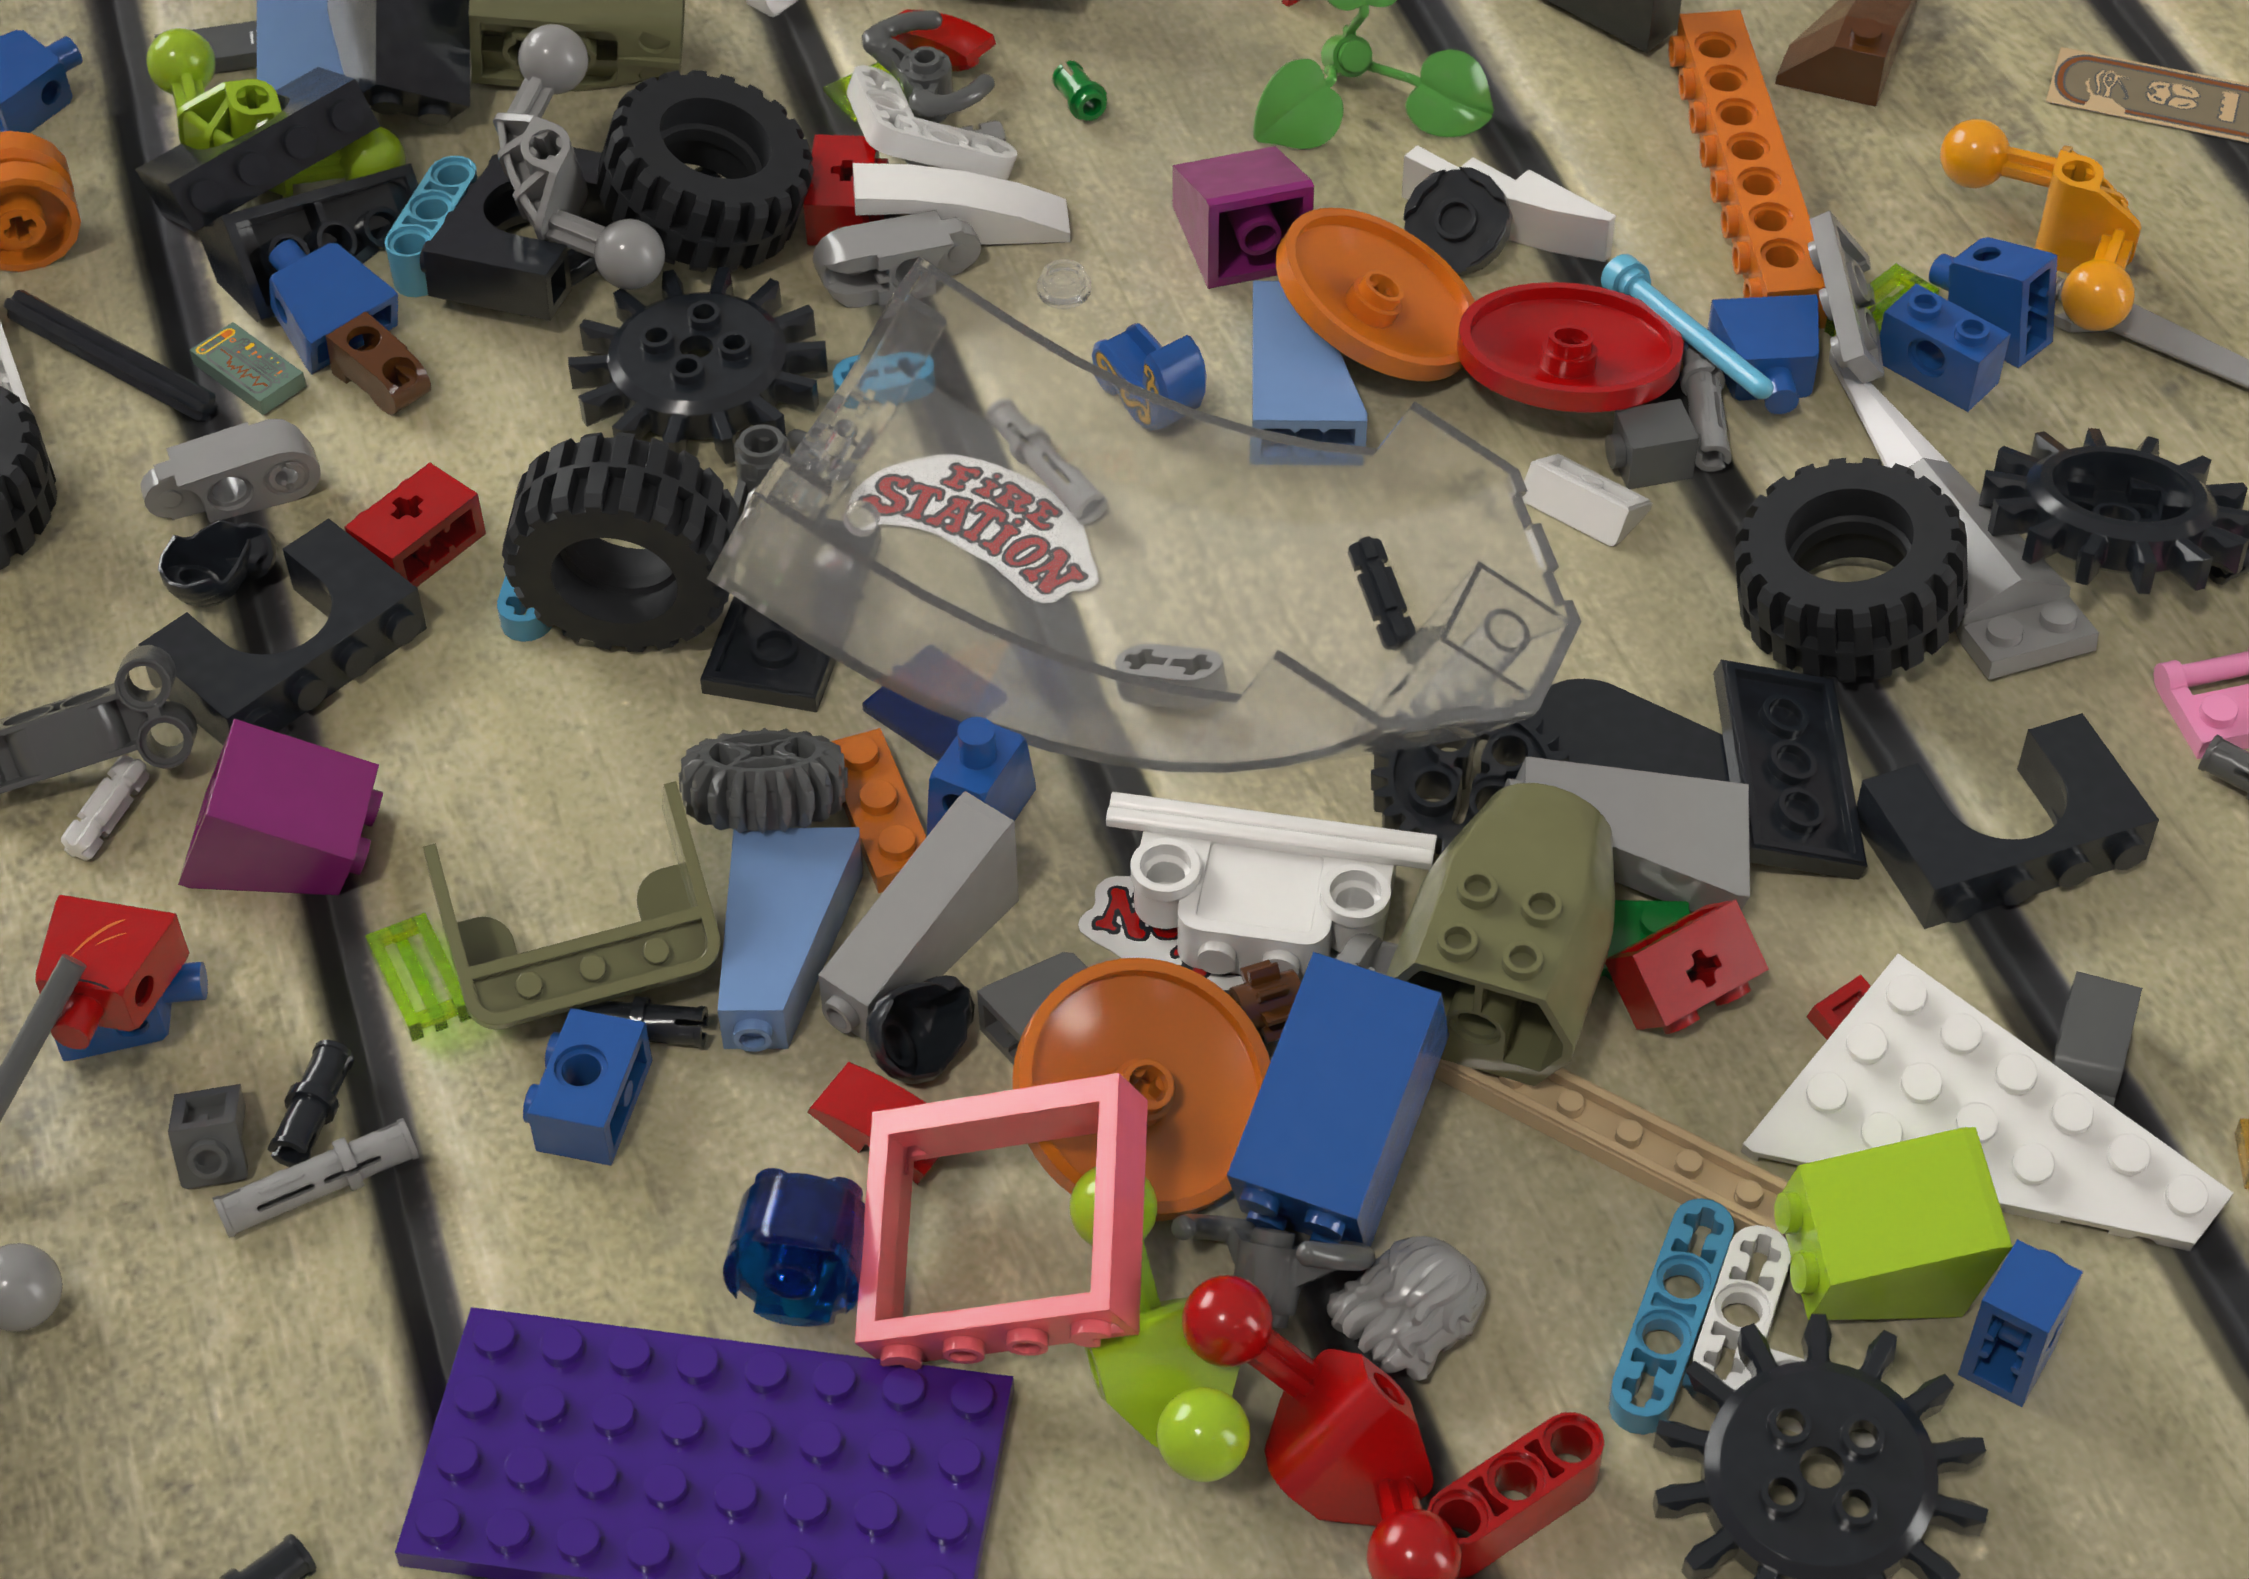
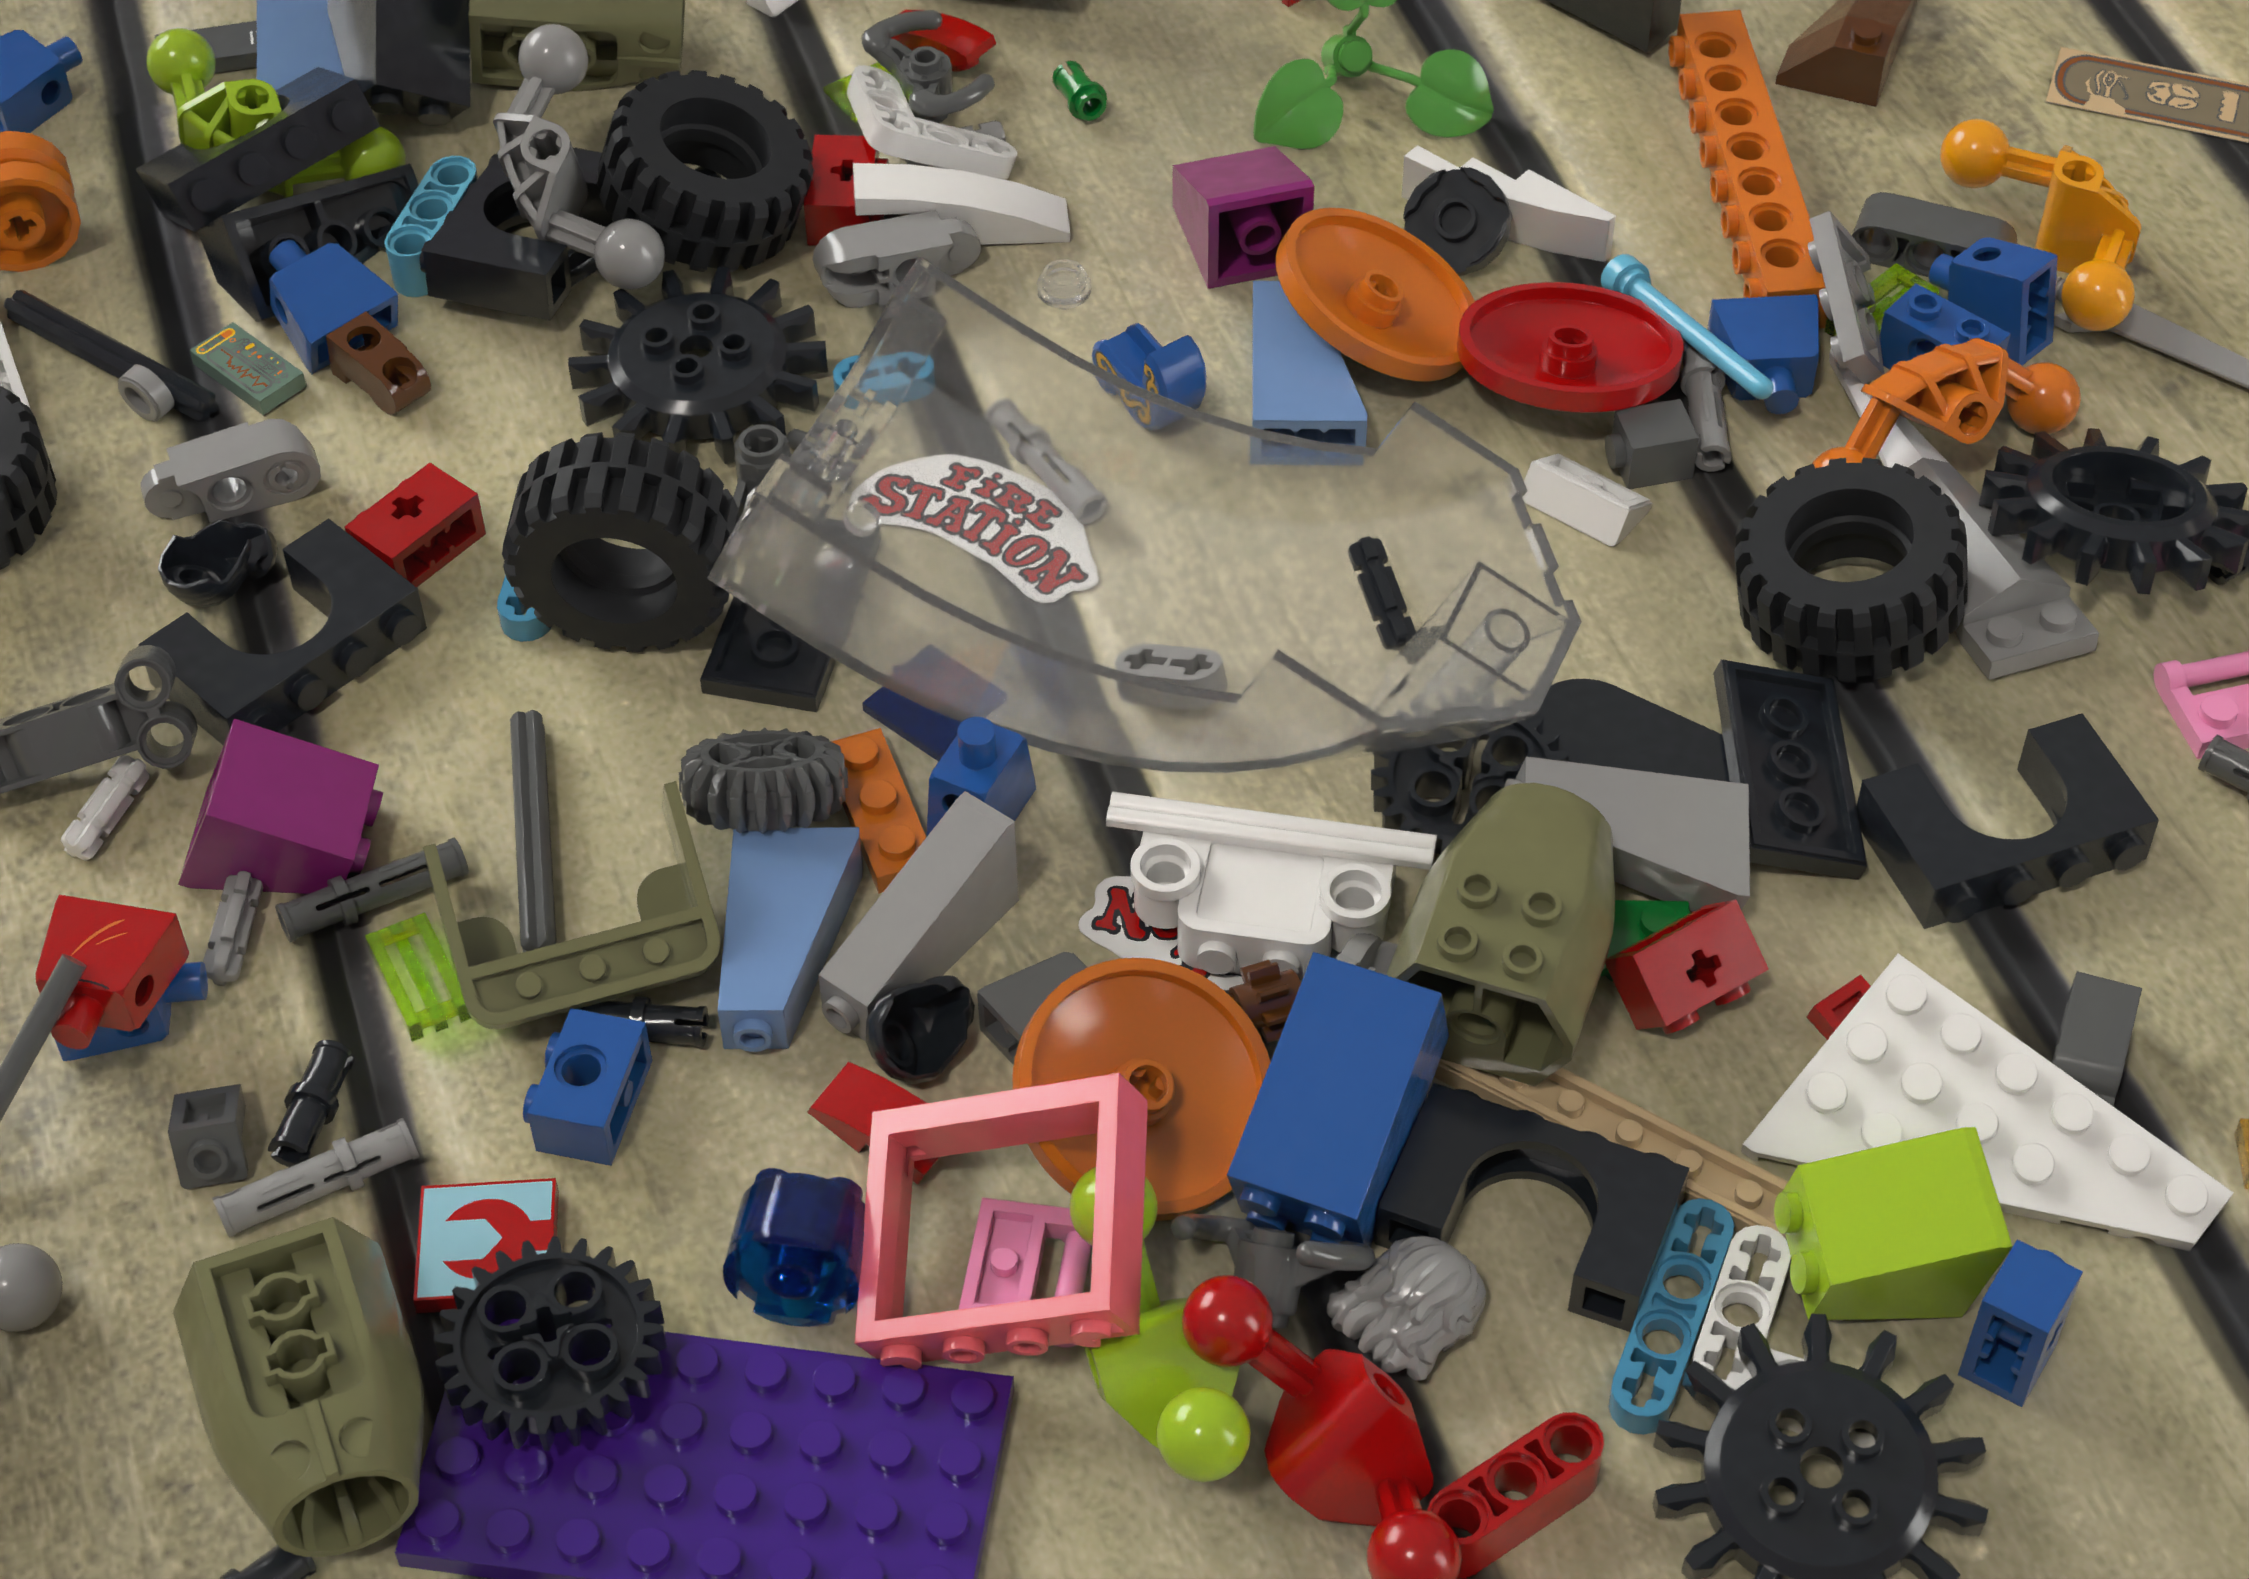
(145, 393): none -> light grey tile
(232, 928): none -> light grey axle
(301, 914): none -> dark grey pin
(307, 1385): none -> olive animal
(469, 1224): none -> tile
(532, 831): none -> dark grey axle
(550, 1343): none -> black gear
(1010, 1253): none -> bright pink plate
(1473, 1143): none -> black arch
(1918, 231): none -> dark grey beam
(1960, 396): none -> orange piece

